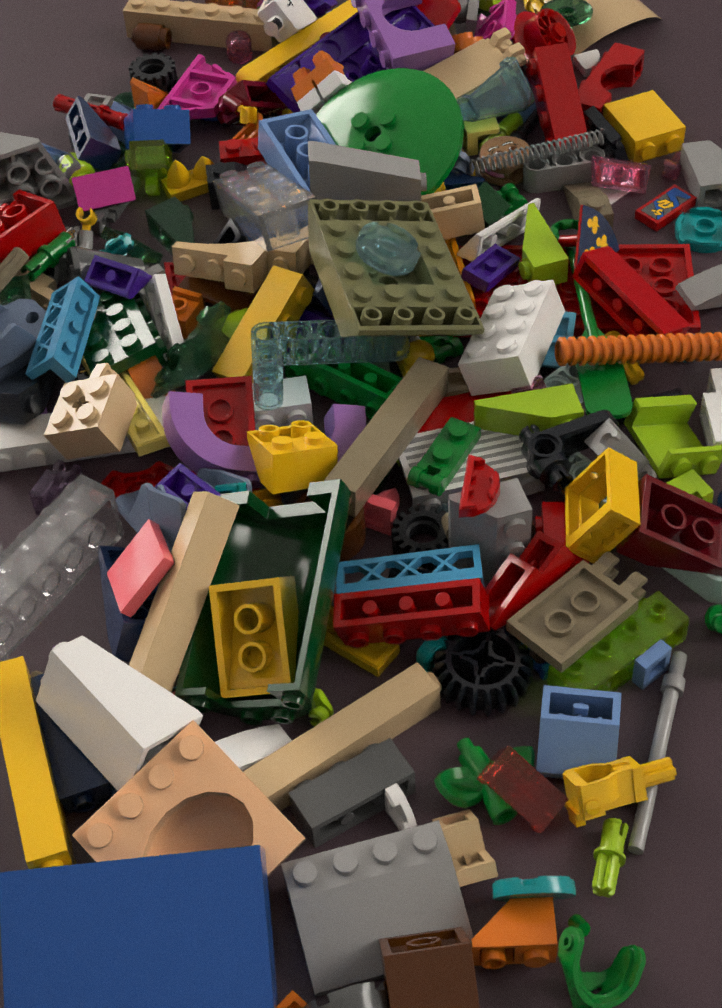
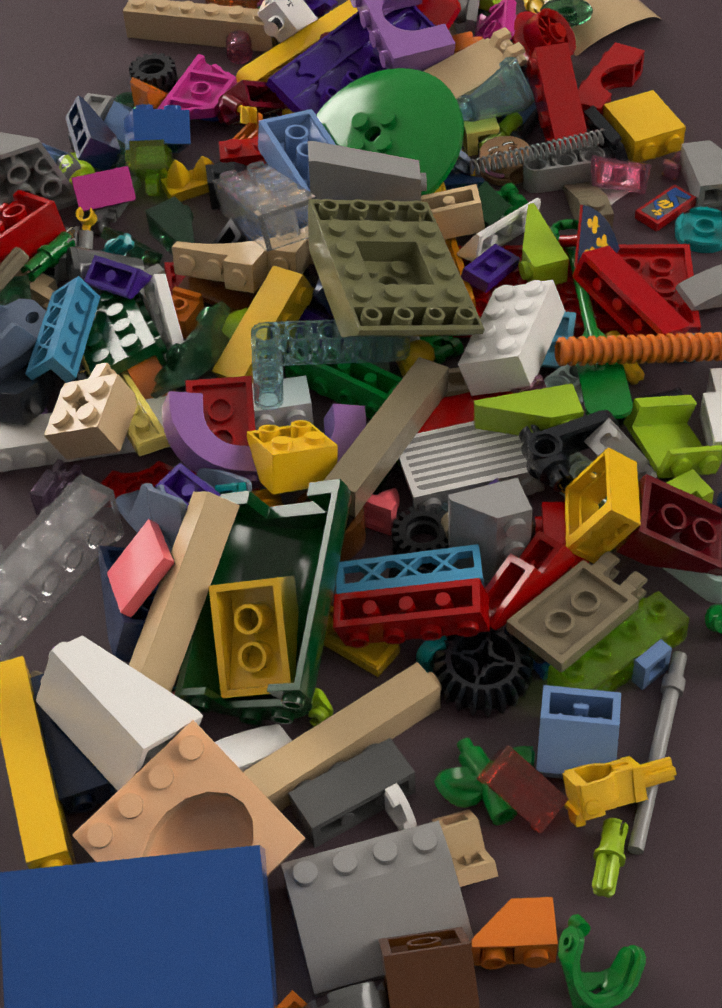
(110, 117): red pin -> none
(152, 36): reddish brown brick -> none
(320, 84): hips -> none
(387, 248): clear light blue tile -> none
(444, 456): green plate -> none
(479, 488): red tile -> none
(544, 886): teal tile -> none
(585, 61): white tile -> none

